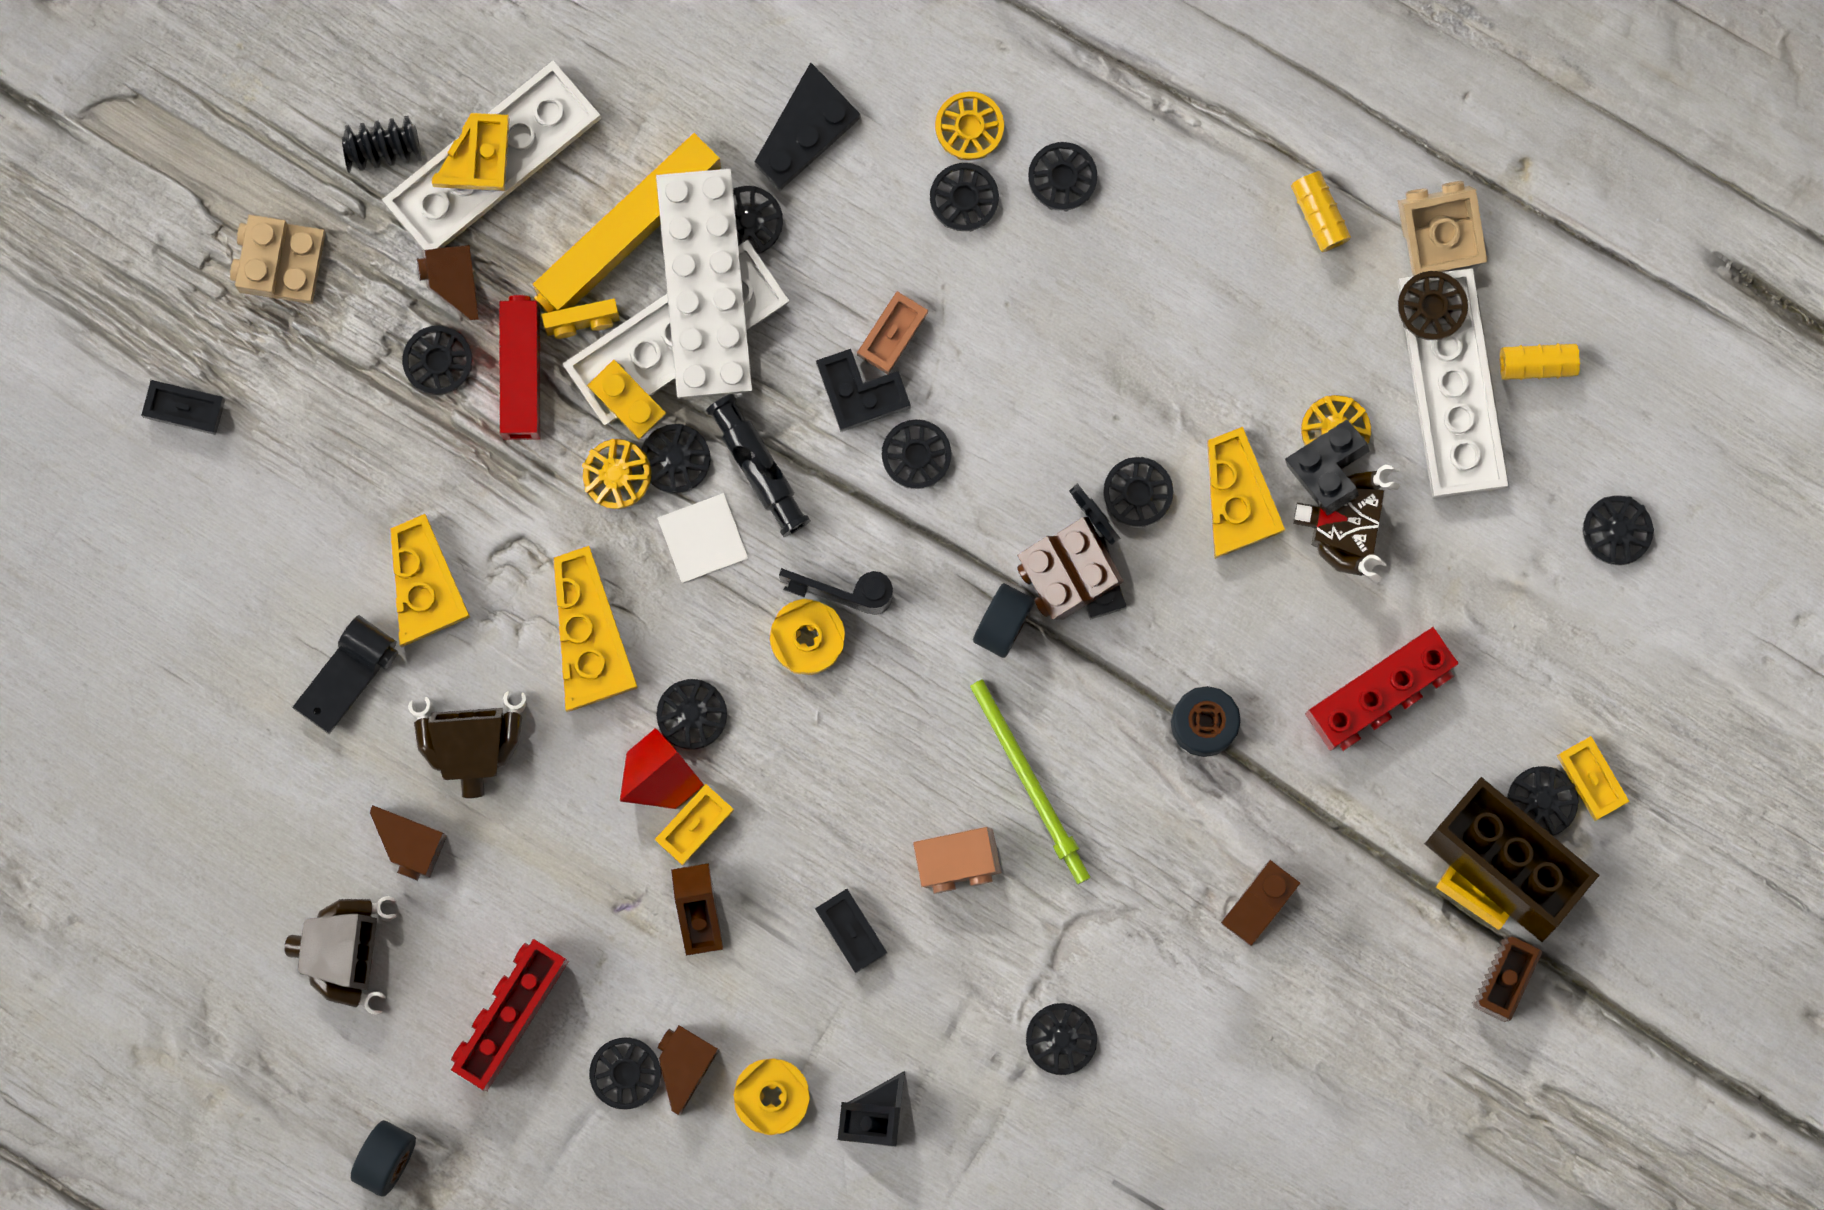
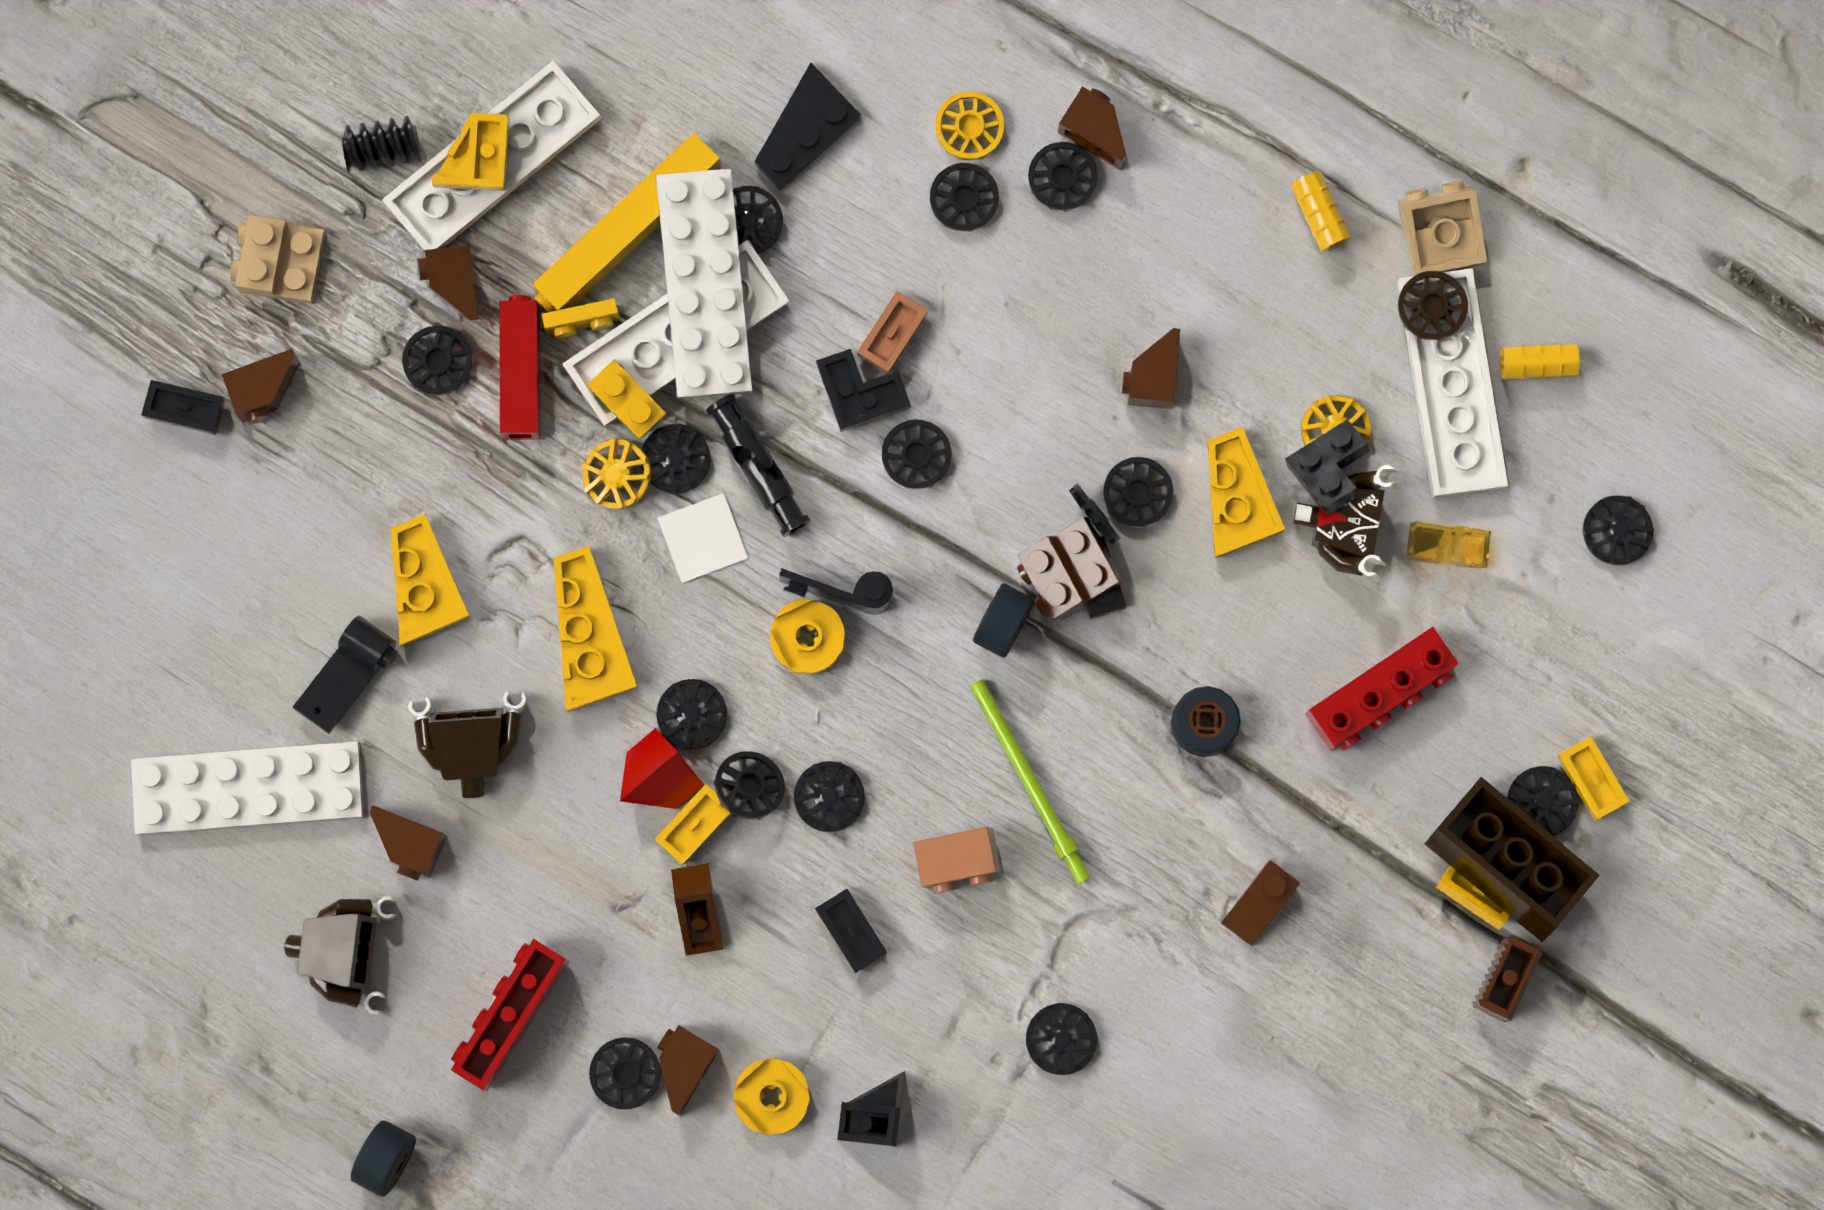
(247, 788): none -> white plate
(261, 385): none -> reddish brown slope
(749, 785): none -> black wheel
(829, 796): none -> black wheel
(1094, 126): none -> reddish brown slope
(1154, 374): none -> reddish brown slope
(1448, 545): none -> clear yellow slope

